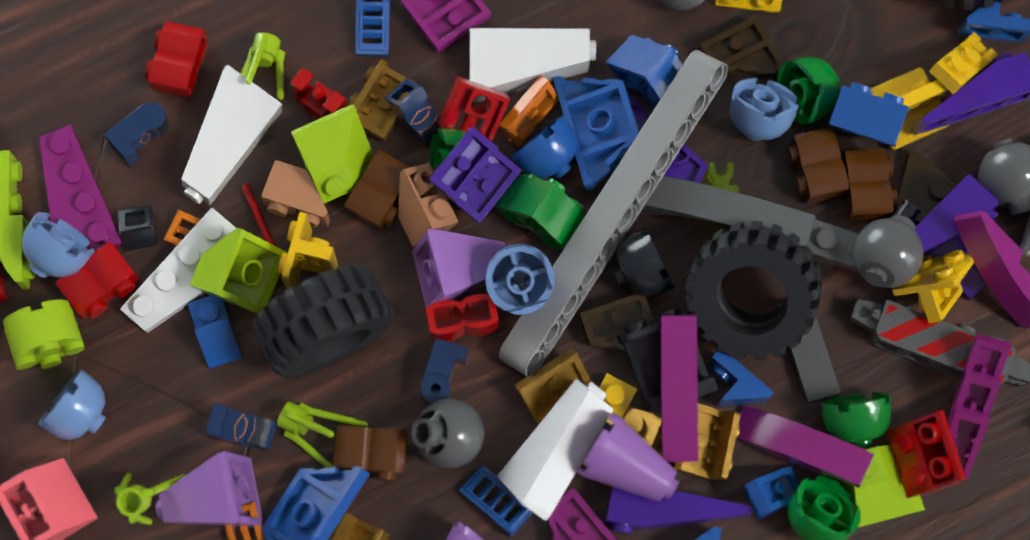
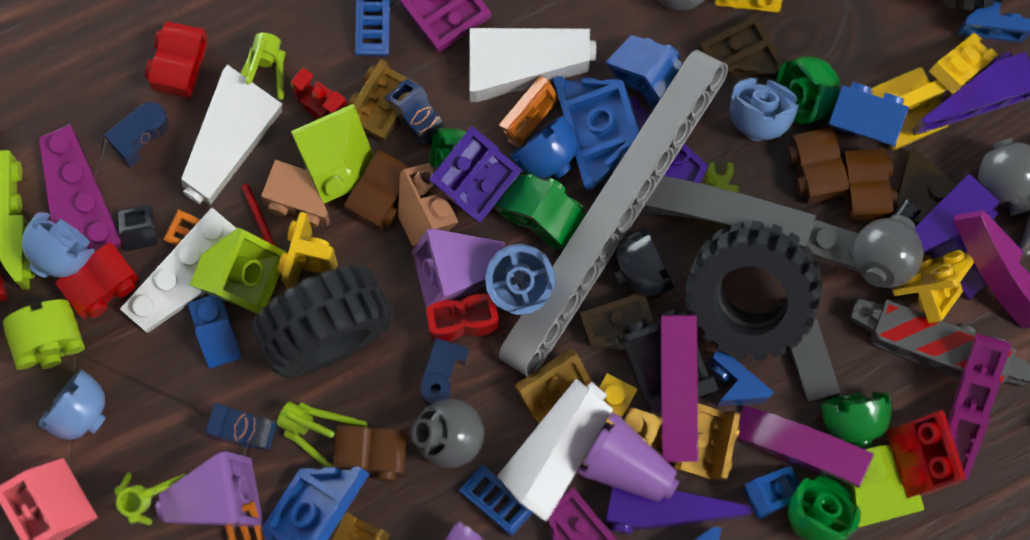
(461, 98): red brick -> none

